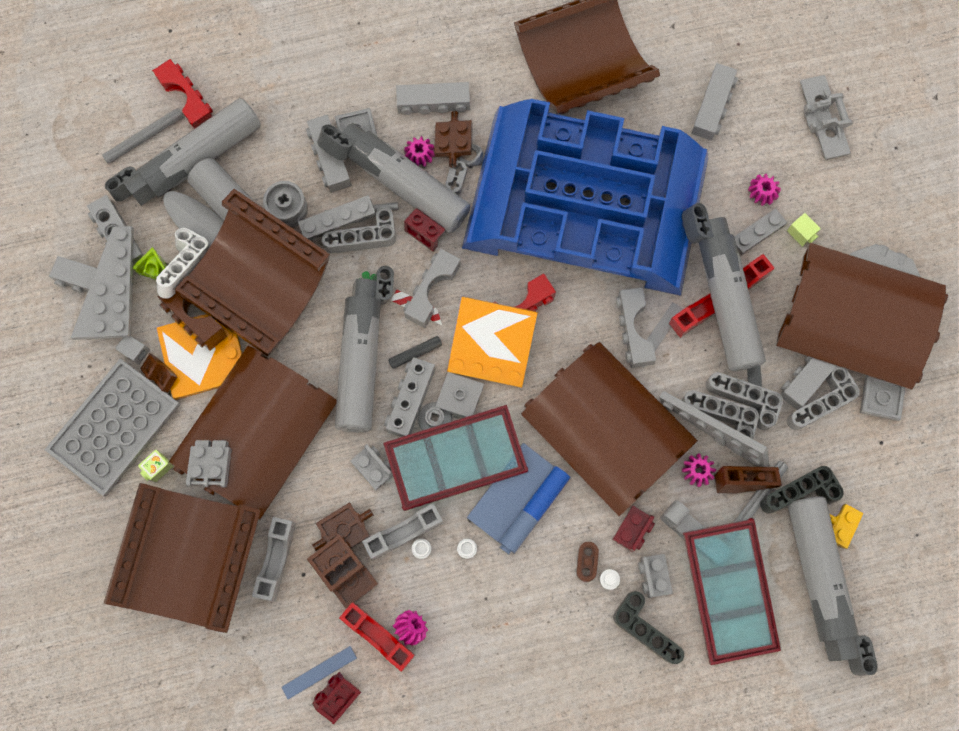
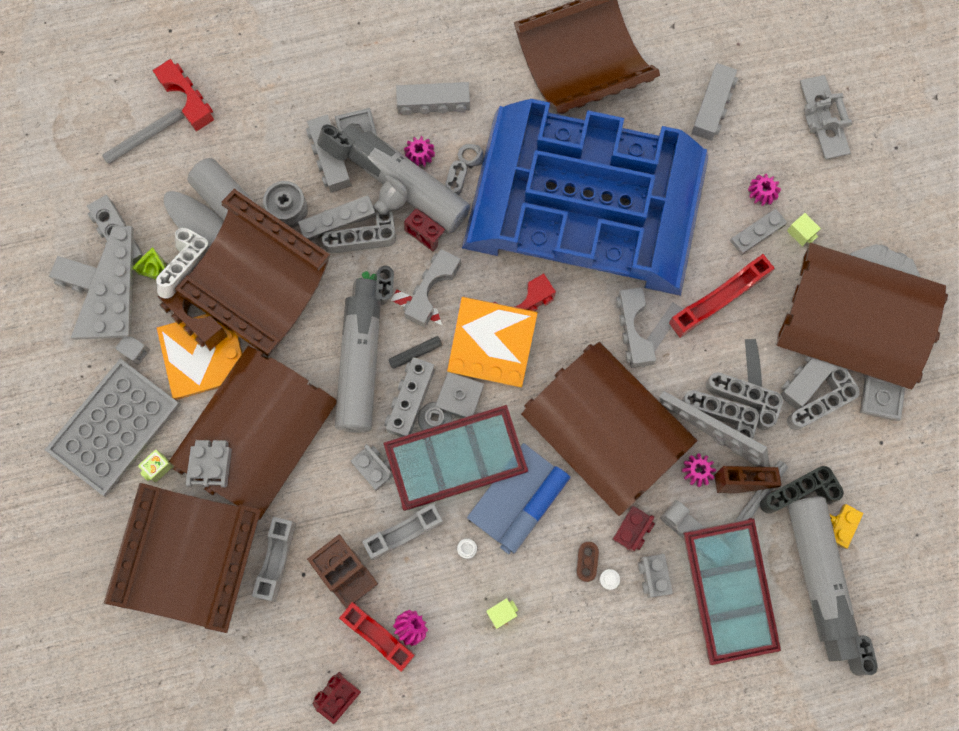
(159, 372): reddish brown slope -> none
(176, 161): light grey piece -> none
(319, 672): sand blue sticker -> none
(346, 523): reddish brown plate -> none
(391, 196): none -> light grey hair
(421, 548): white plate -> none
(453, 139): reddish brown plate -> none
(502, 612): none -> yellowish green brick
(650, 631): pearl dark grey beam -> none
(726, 287): light grey piece -> none

